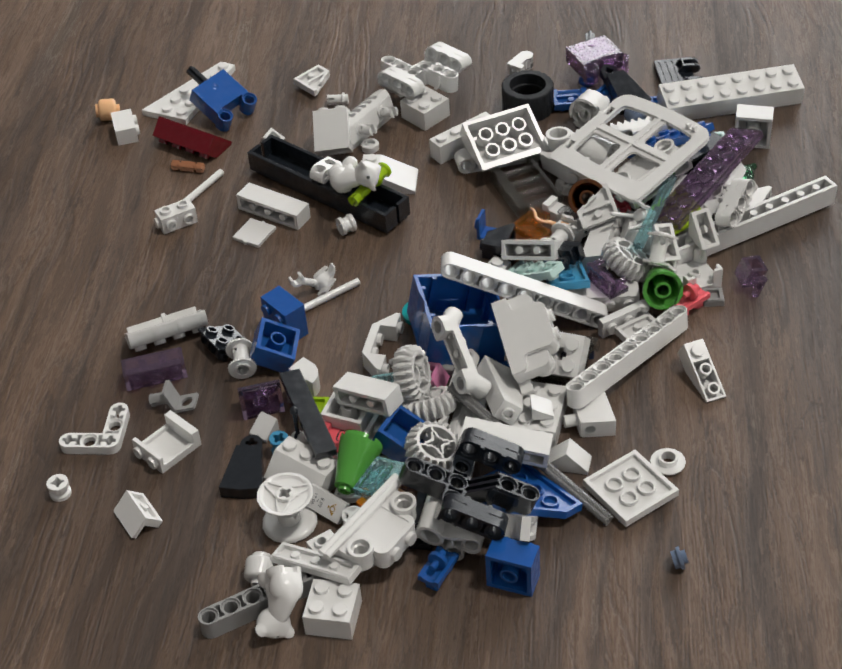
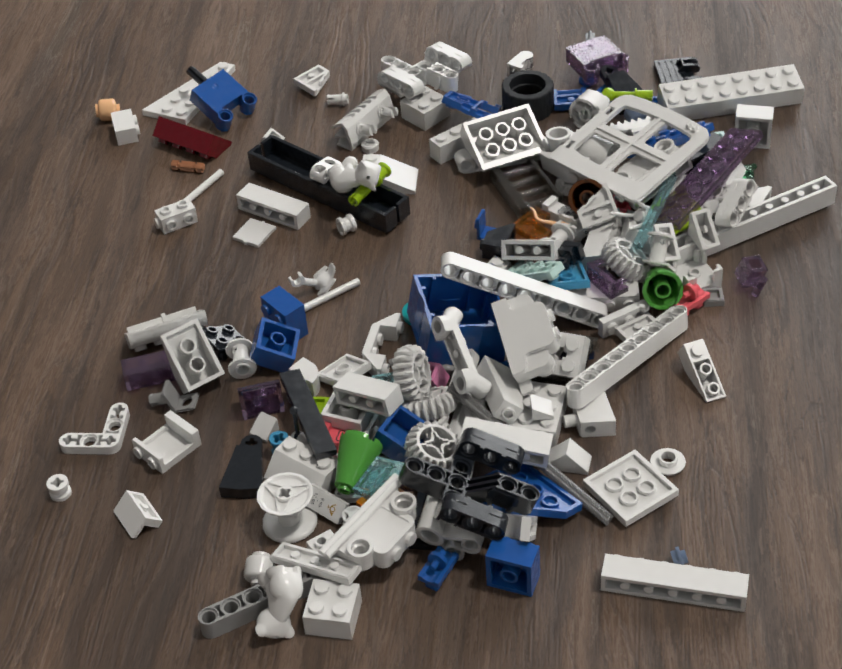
(191, 356): none -> white slope
(332, 131): white panel -> none
(347, 363): none -> white plate
(468, 105): none -> blue wing
(611, 94): none -> lime pin
(674, 582): none -> white brick

